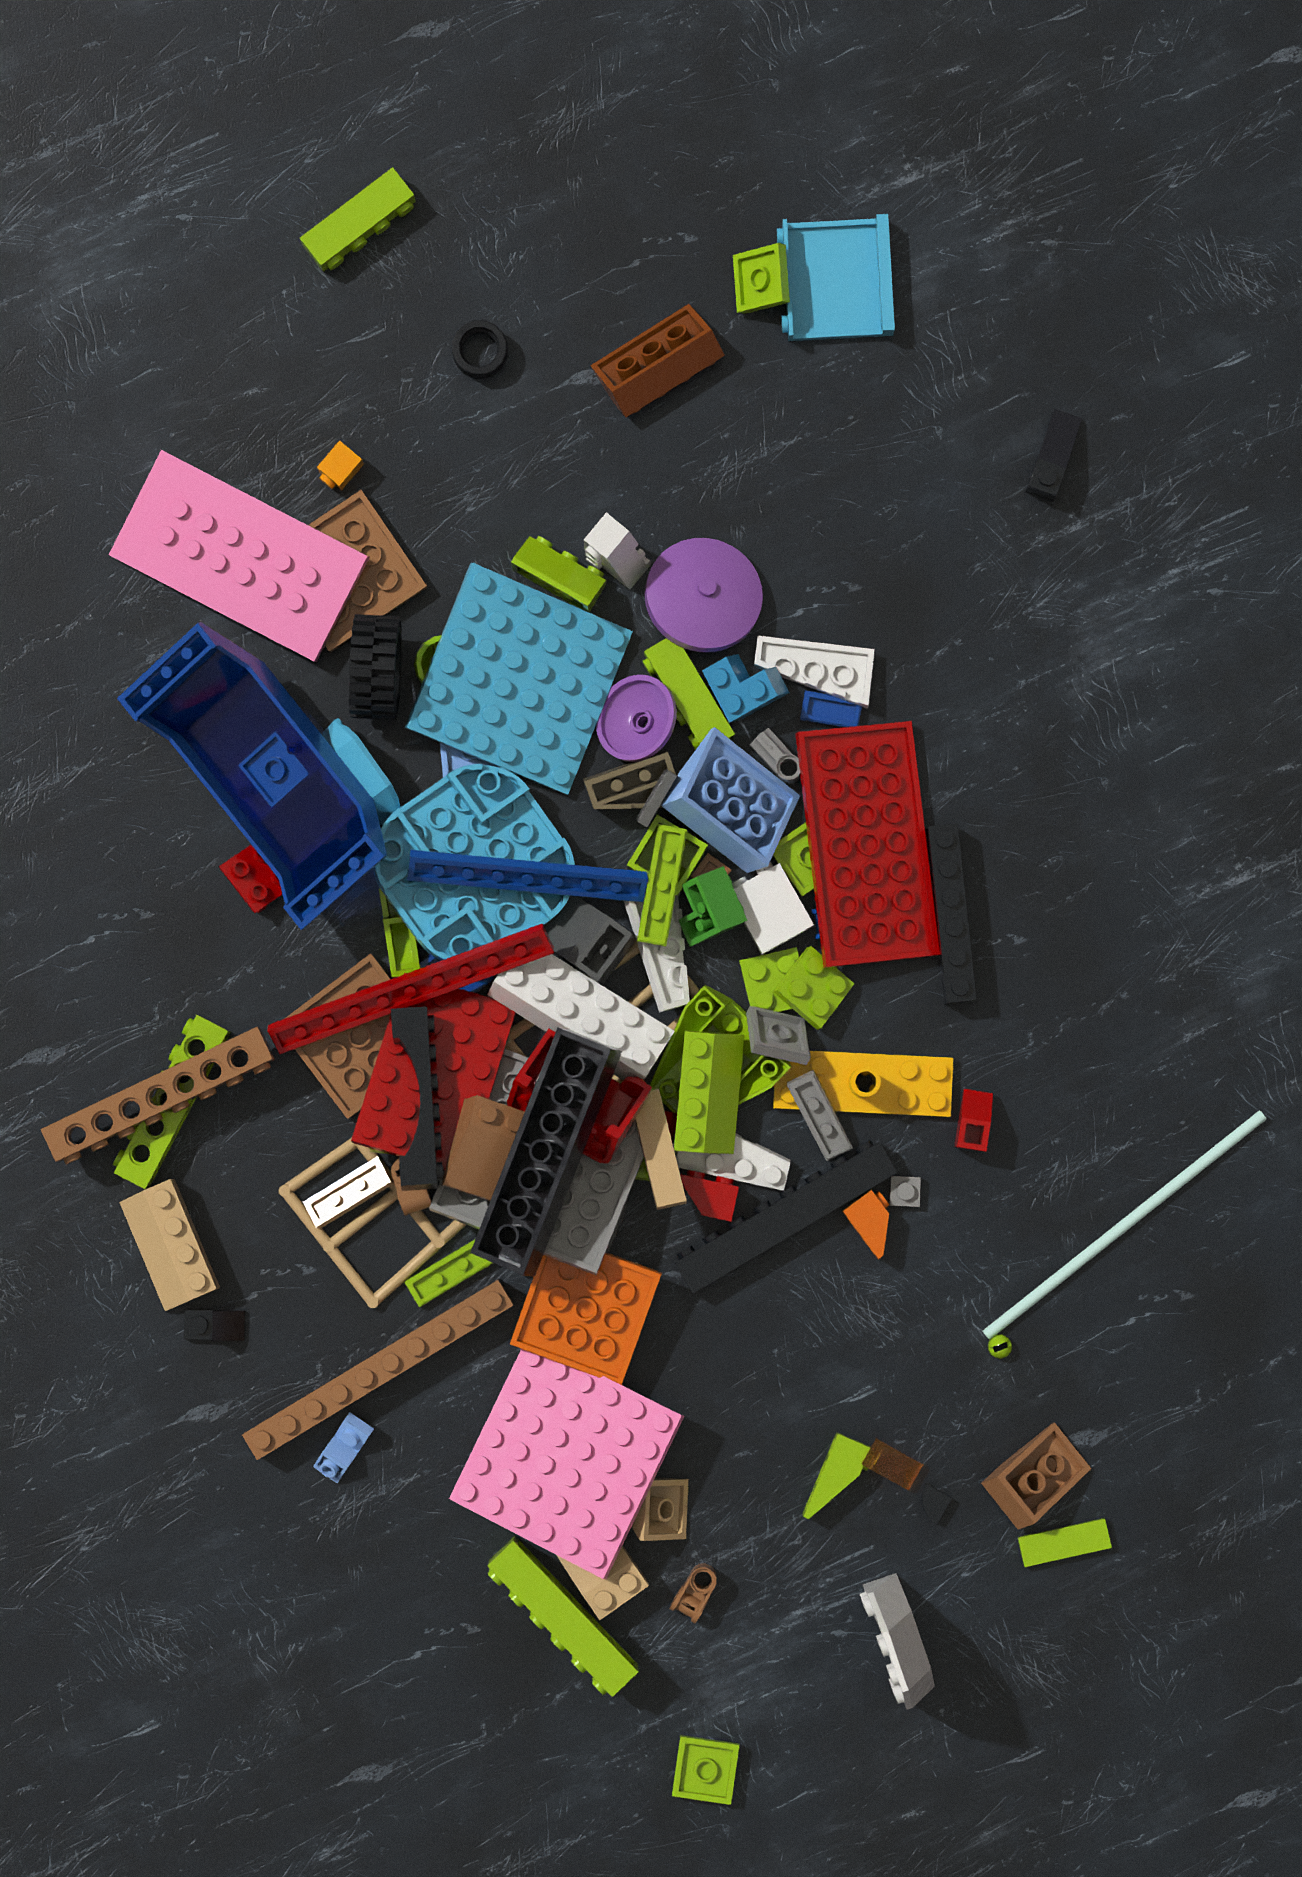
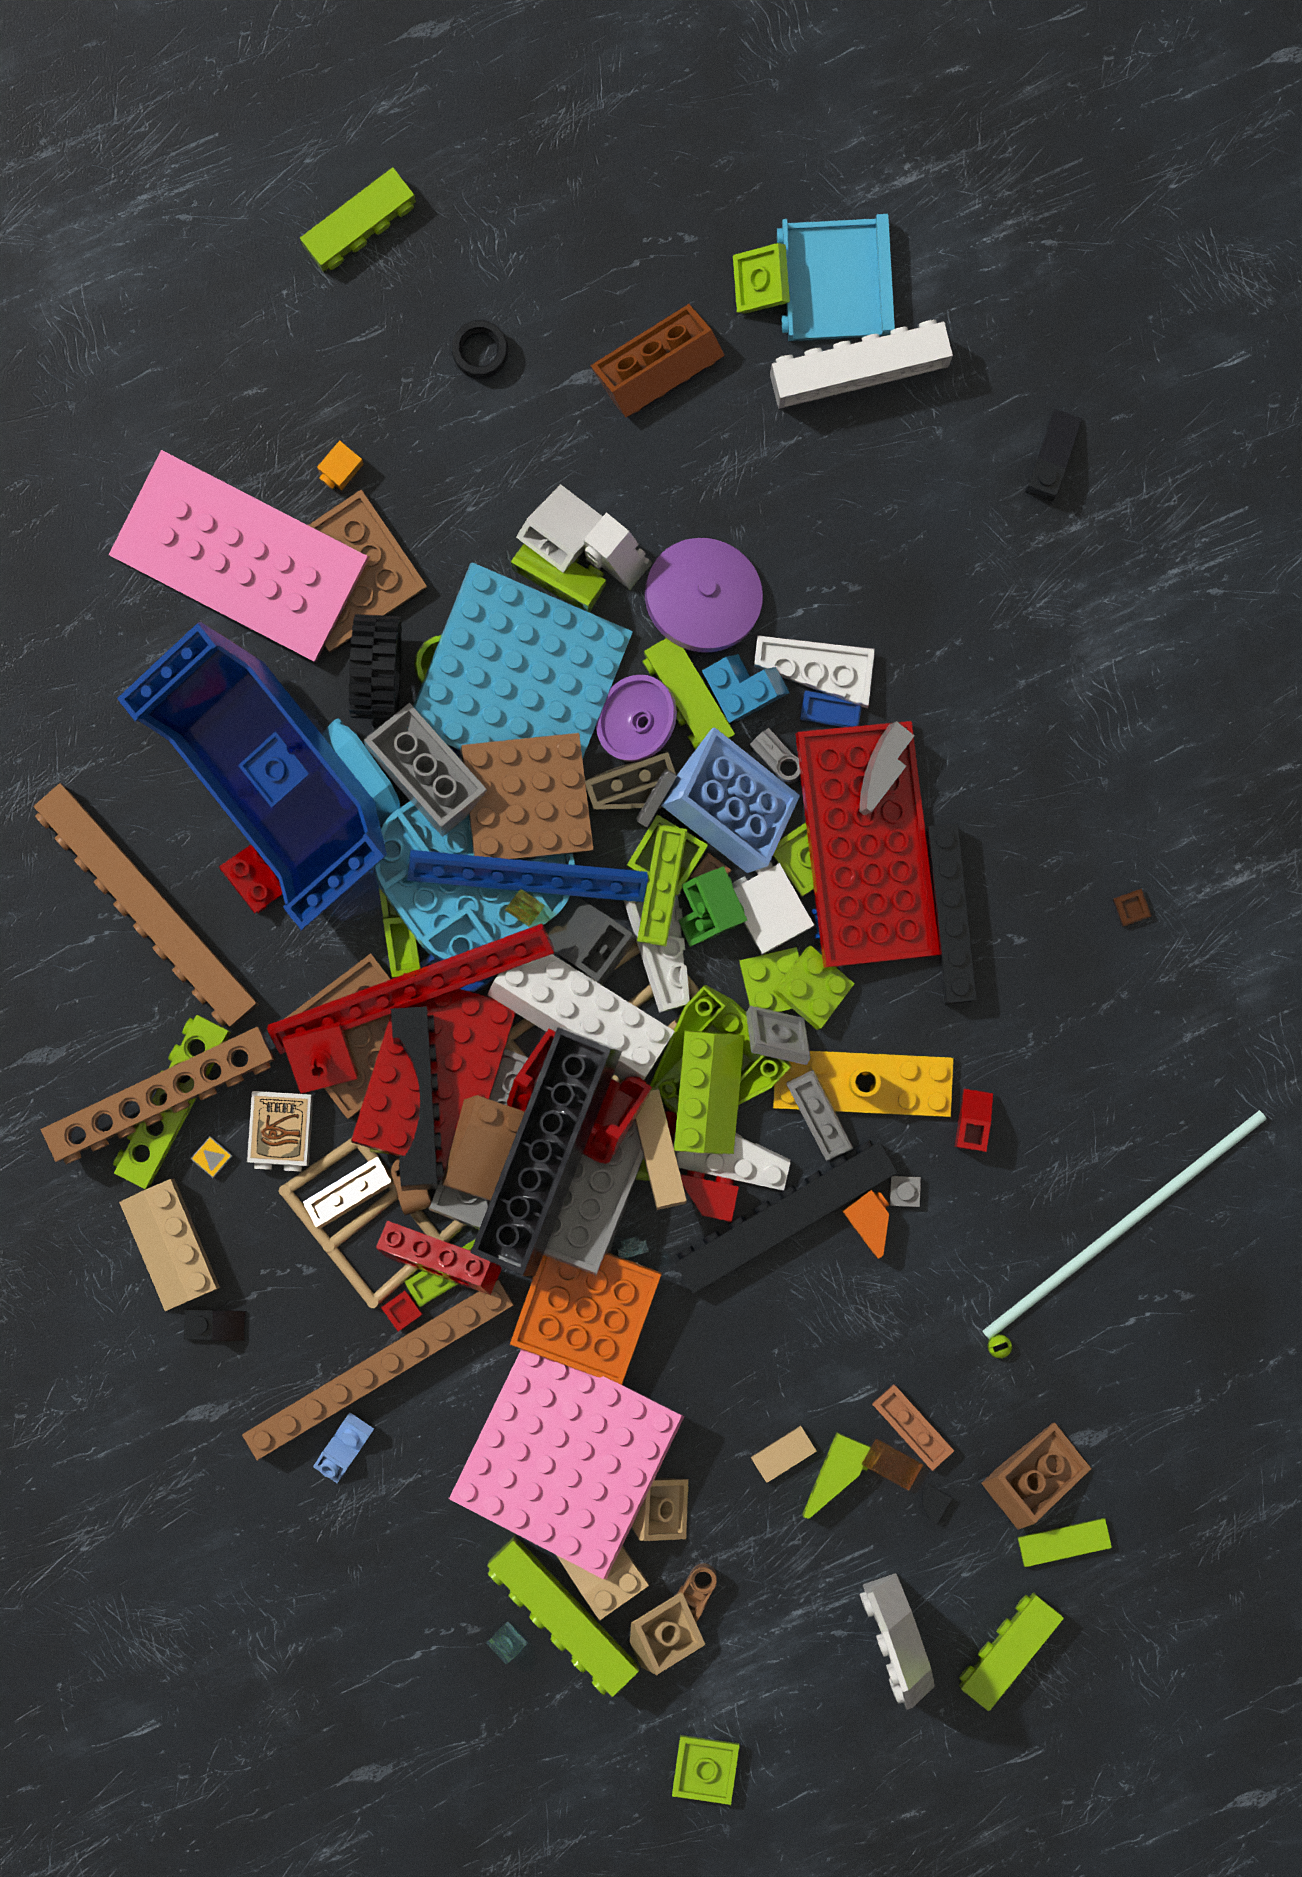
(145, 905): none -> medium nougat brick
(211, 1157): none -> tile
(280, 1130): none -> brick
(320, 1057): none -> red tile
(401, 1310): none -> red plate
(425, 769): none -> light grey slope
(438, 1257): none -> red brick
(507, 1643): none -> clear light blue plate
(524, 907): none -> clear yellow tile
(532, 797): none -> medium nougat plate
(559, 528): none -> white brick
(632, 1247): none -> clear light blue plate
(665, 1635): none -> tan slope
(783, 1454): none -> tan tile
(861, 363): none -> white brick
(883, 766): none -> light grey slope
(913, 1427): none -> nougat plate
(1011, 1650): none -> lime brick
(1131, 907): none -> reddish brown tile

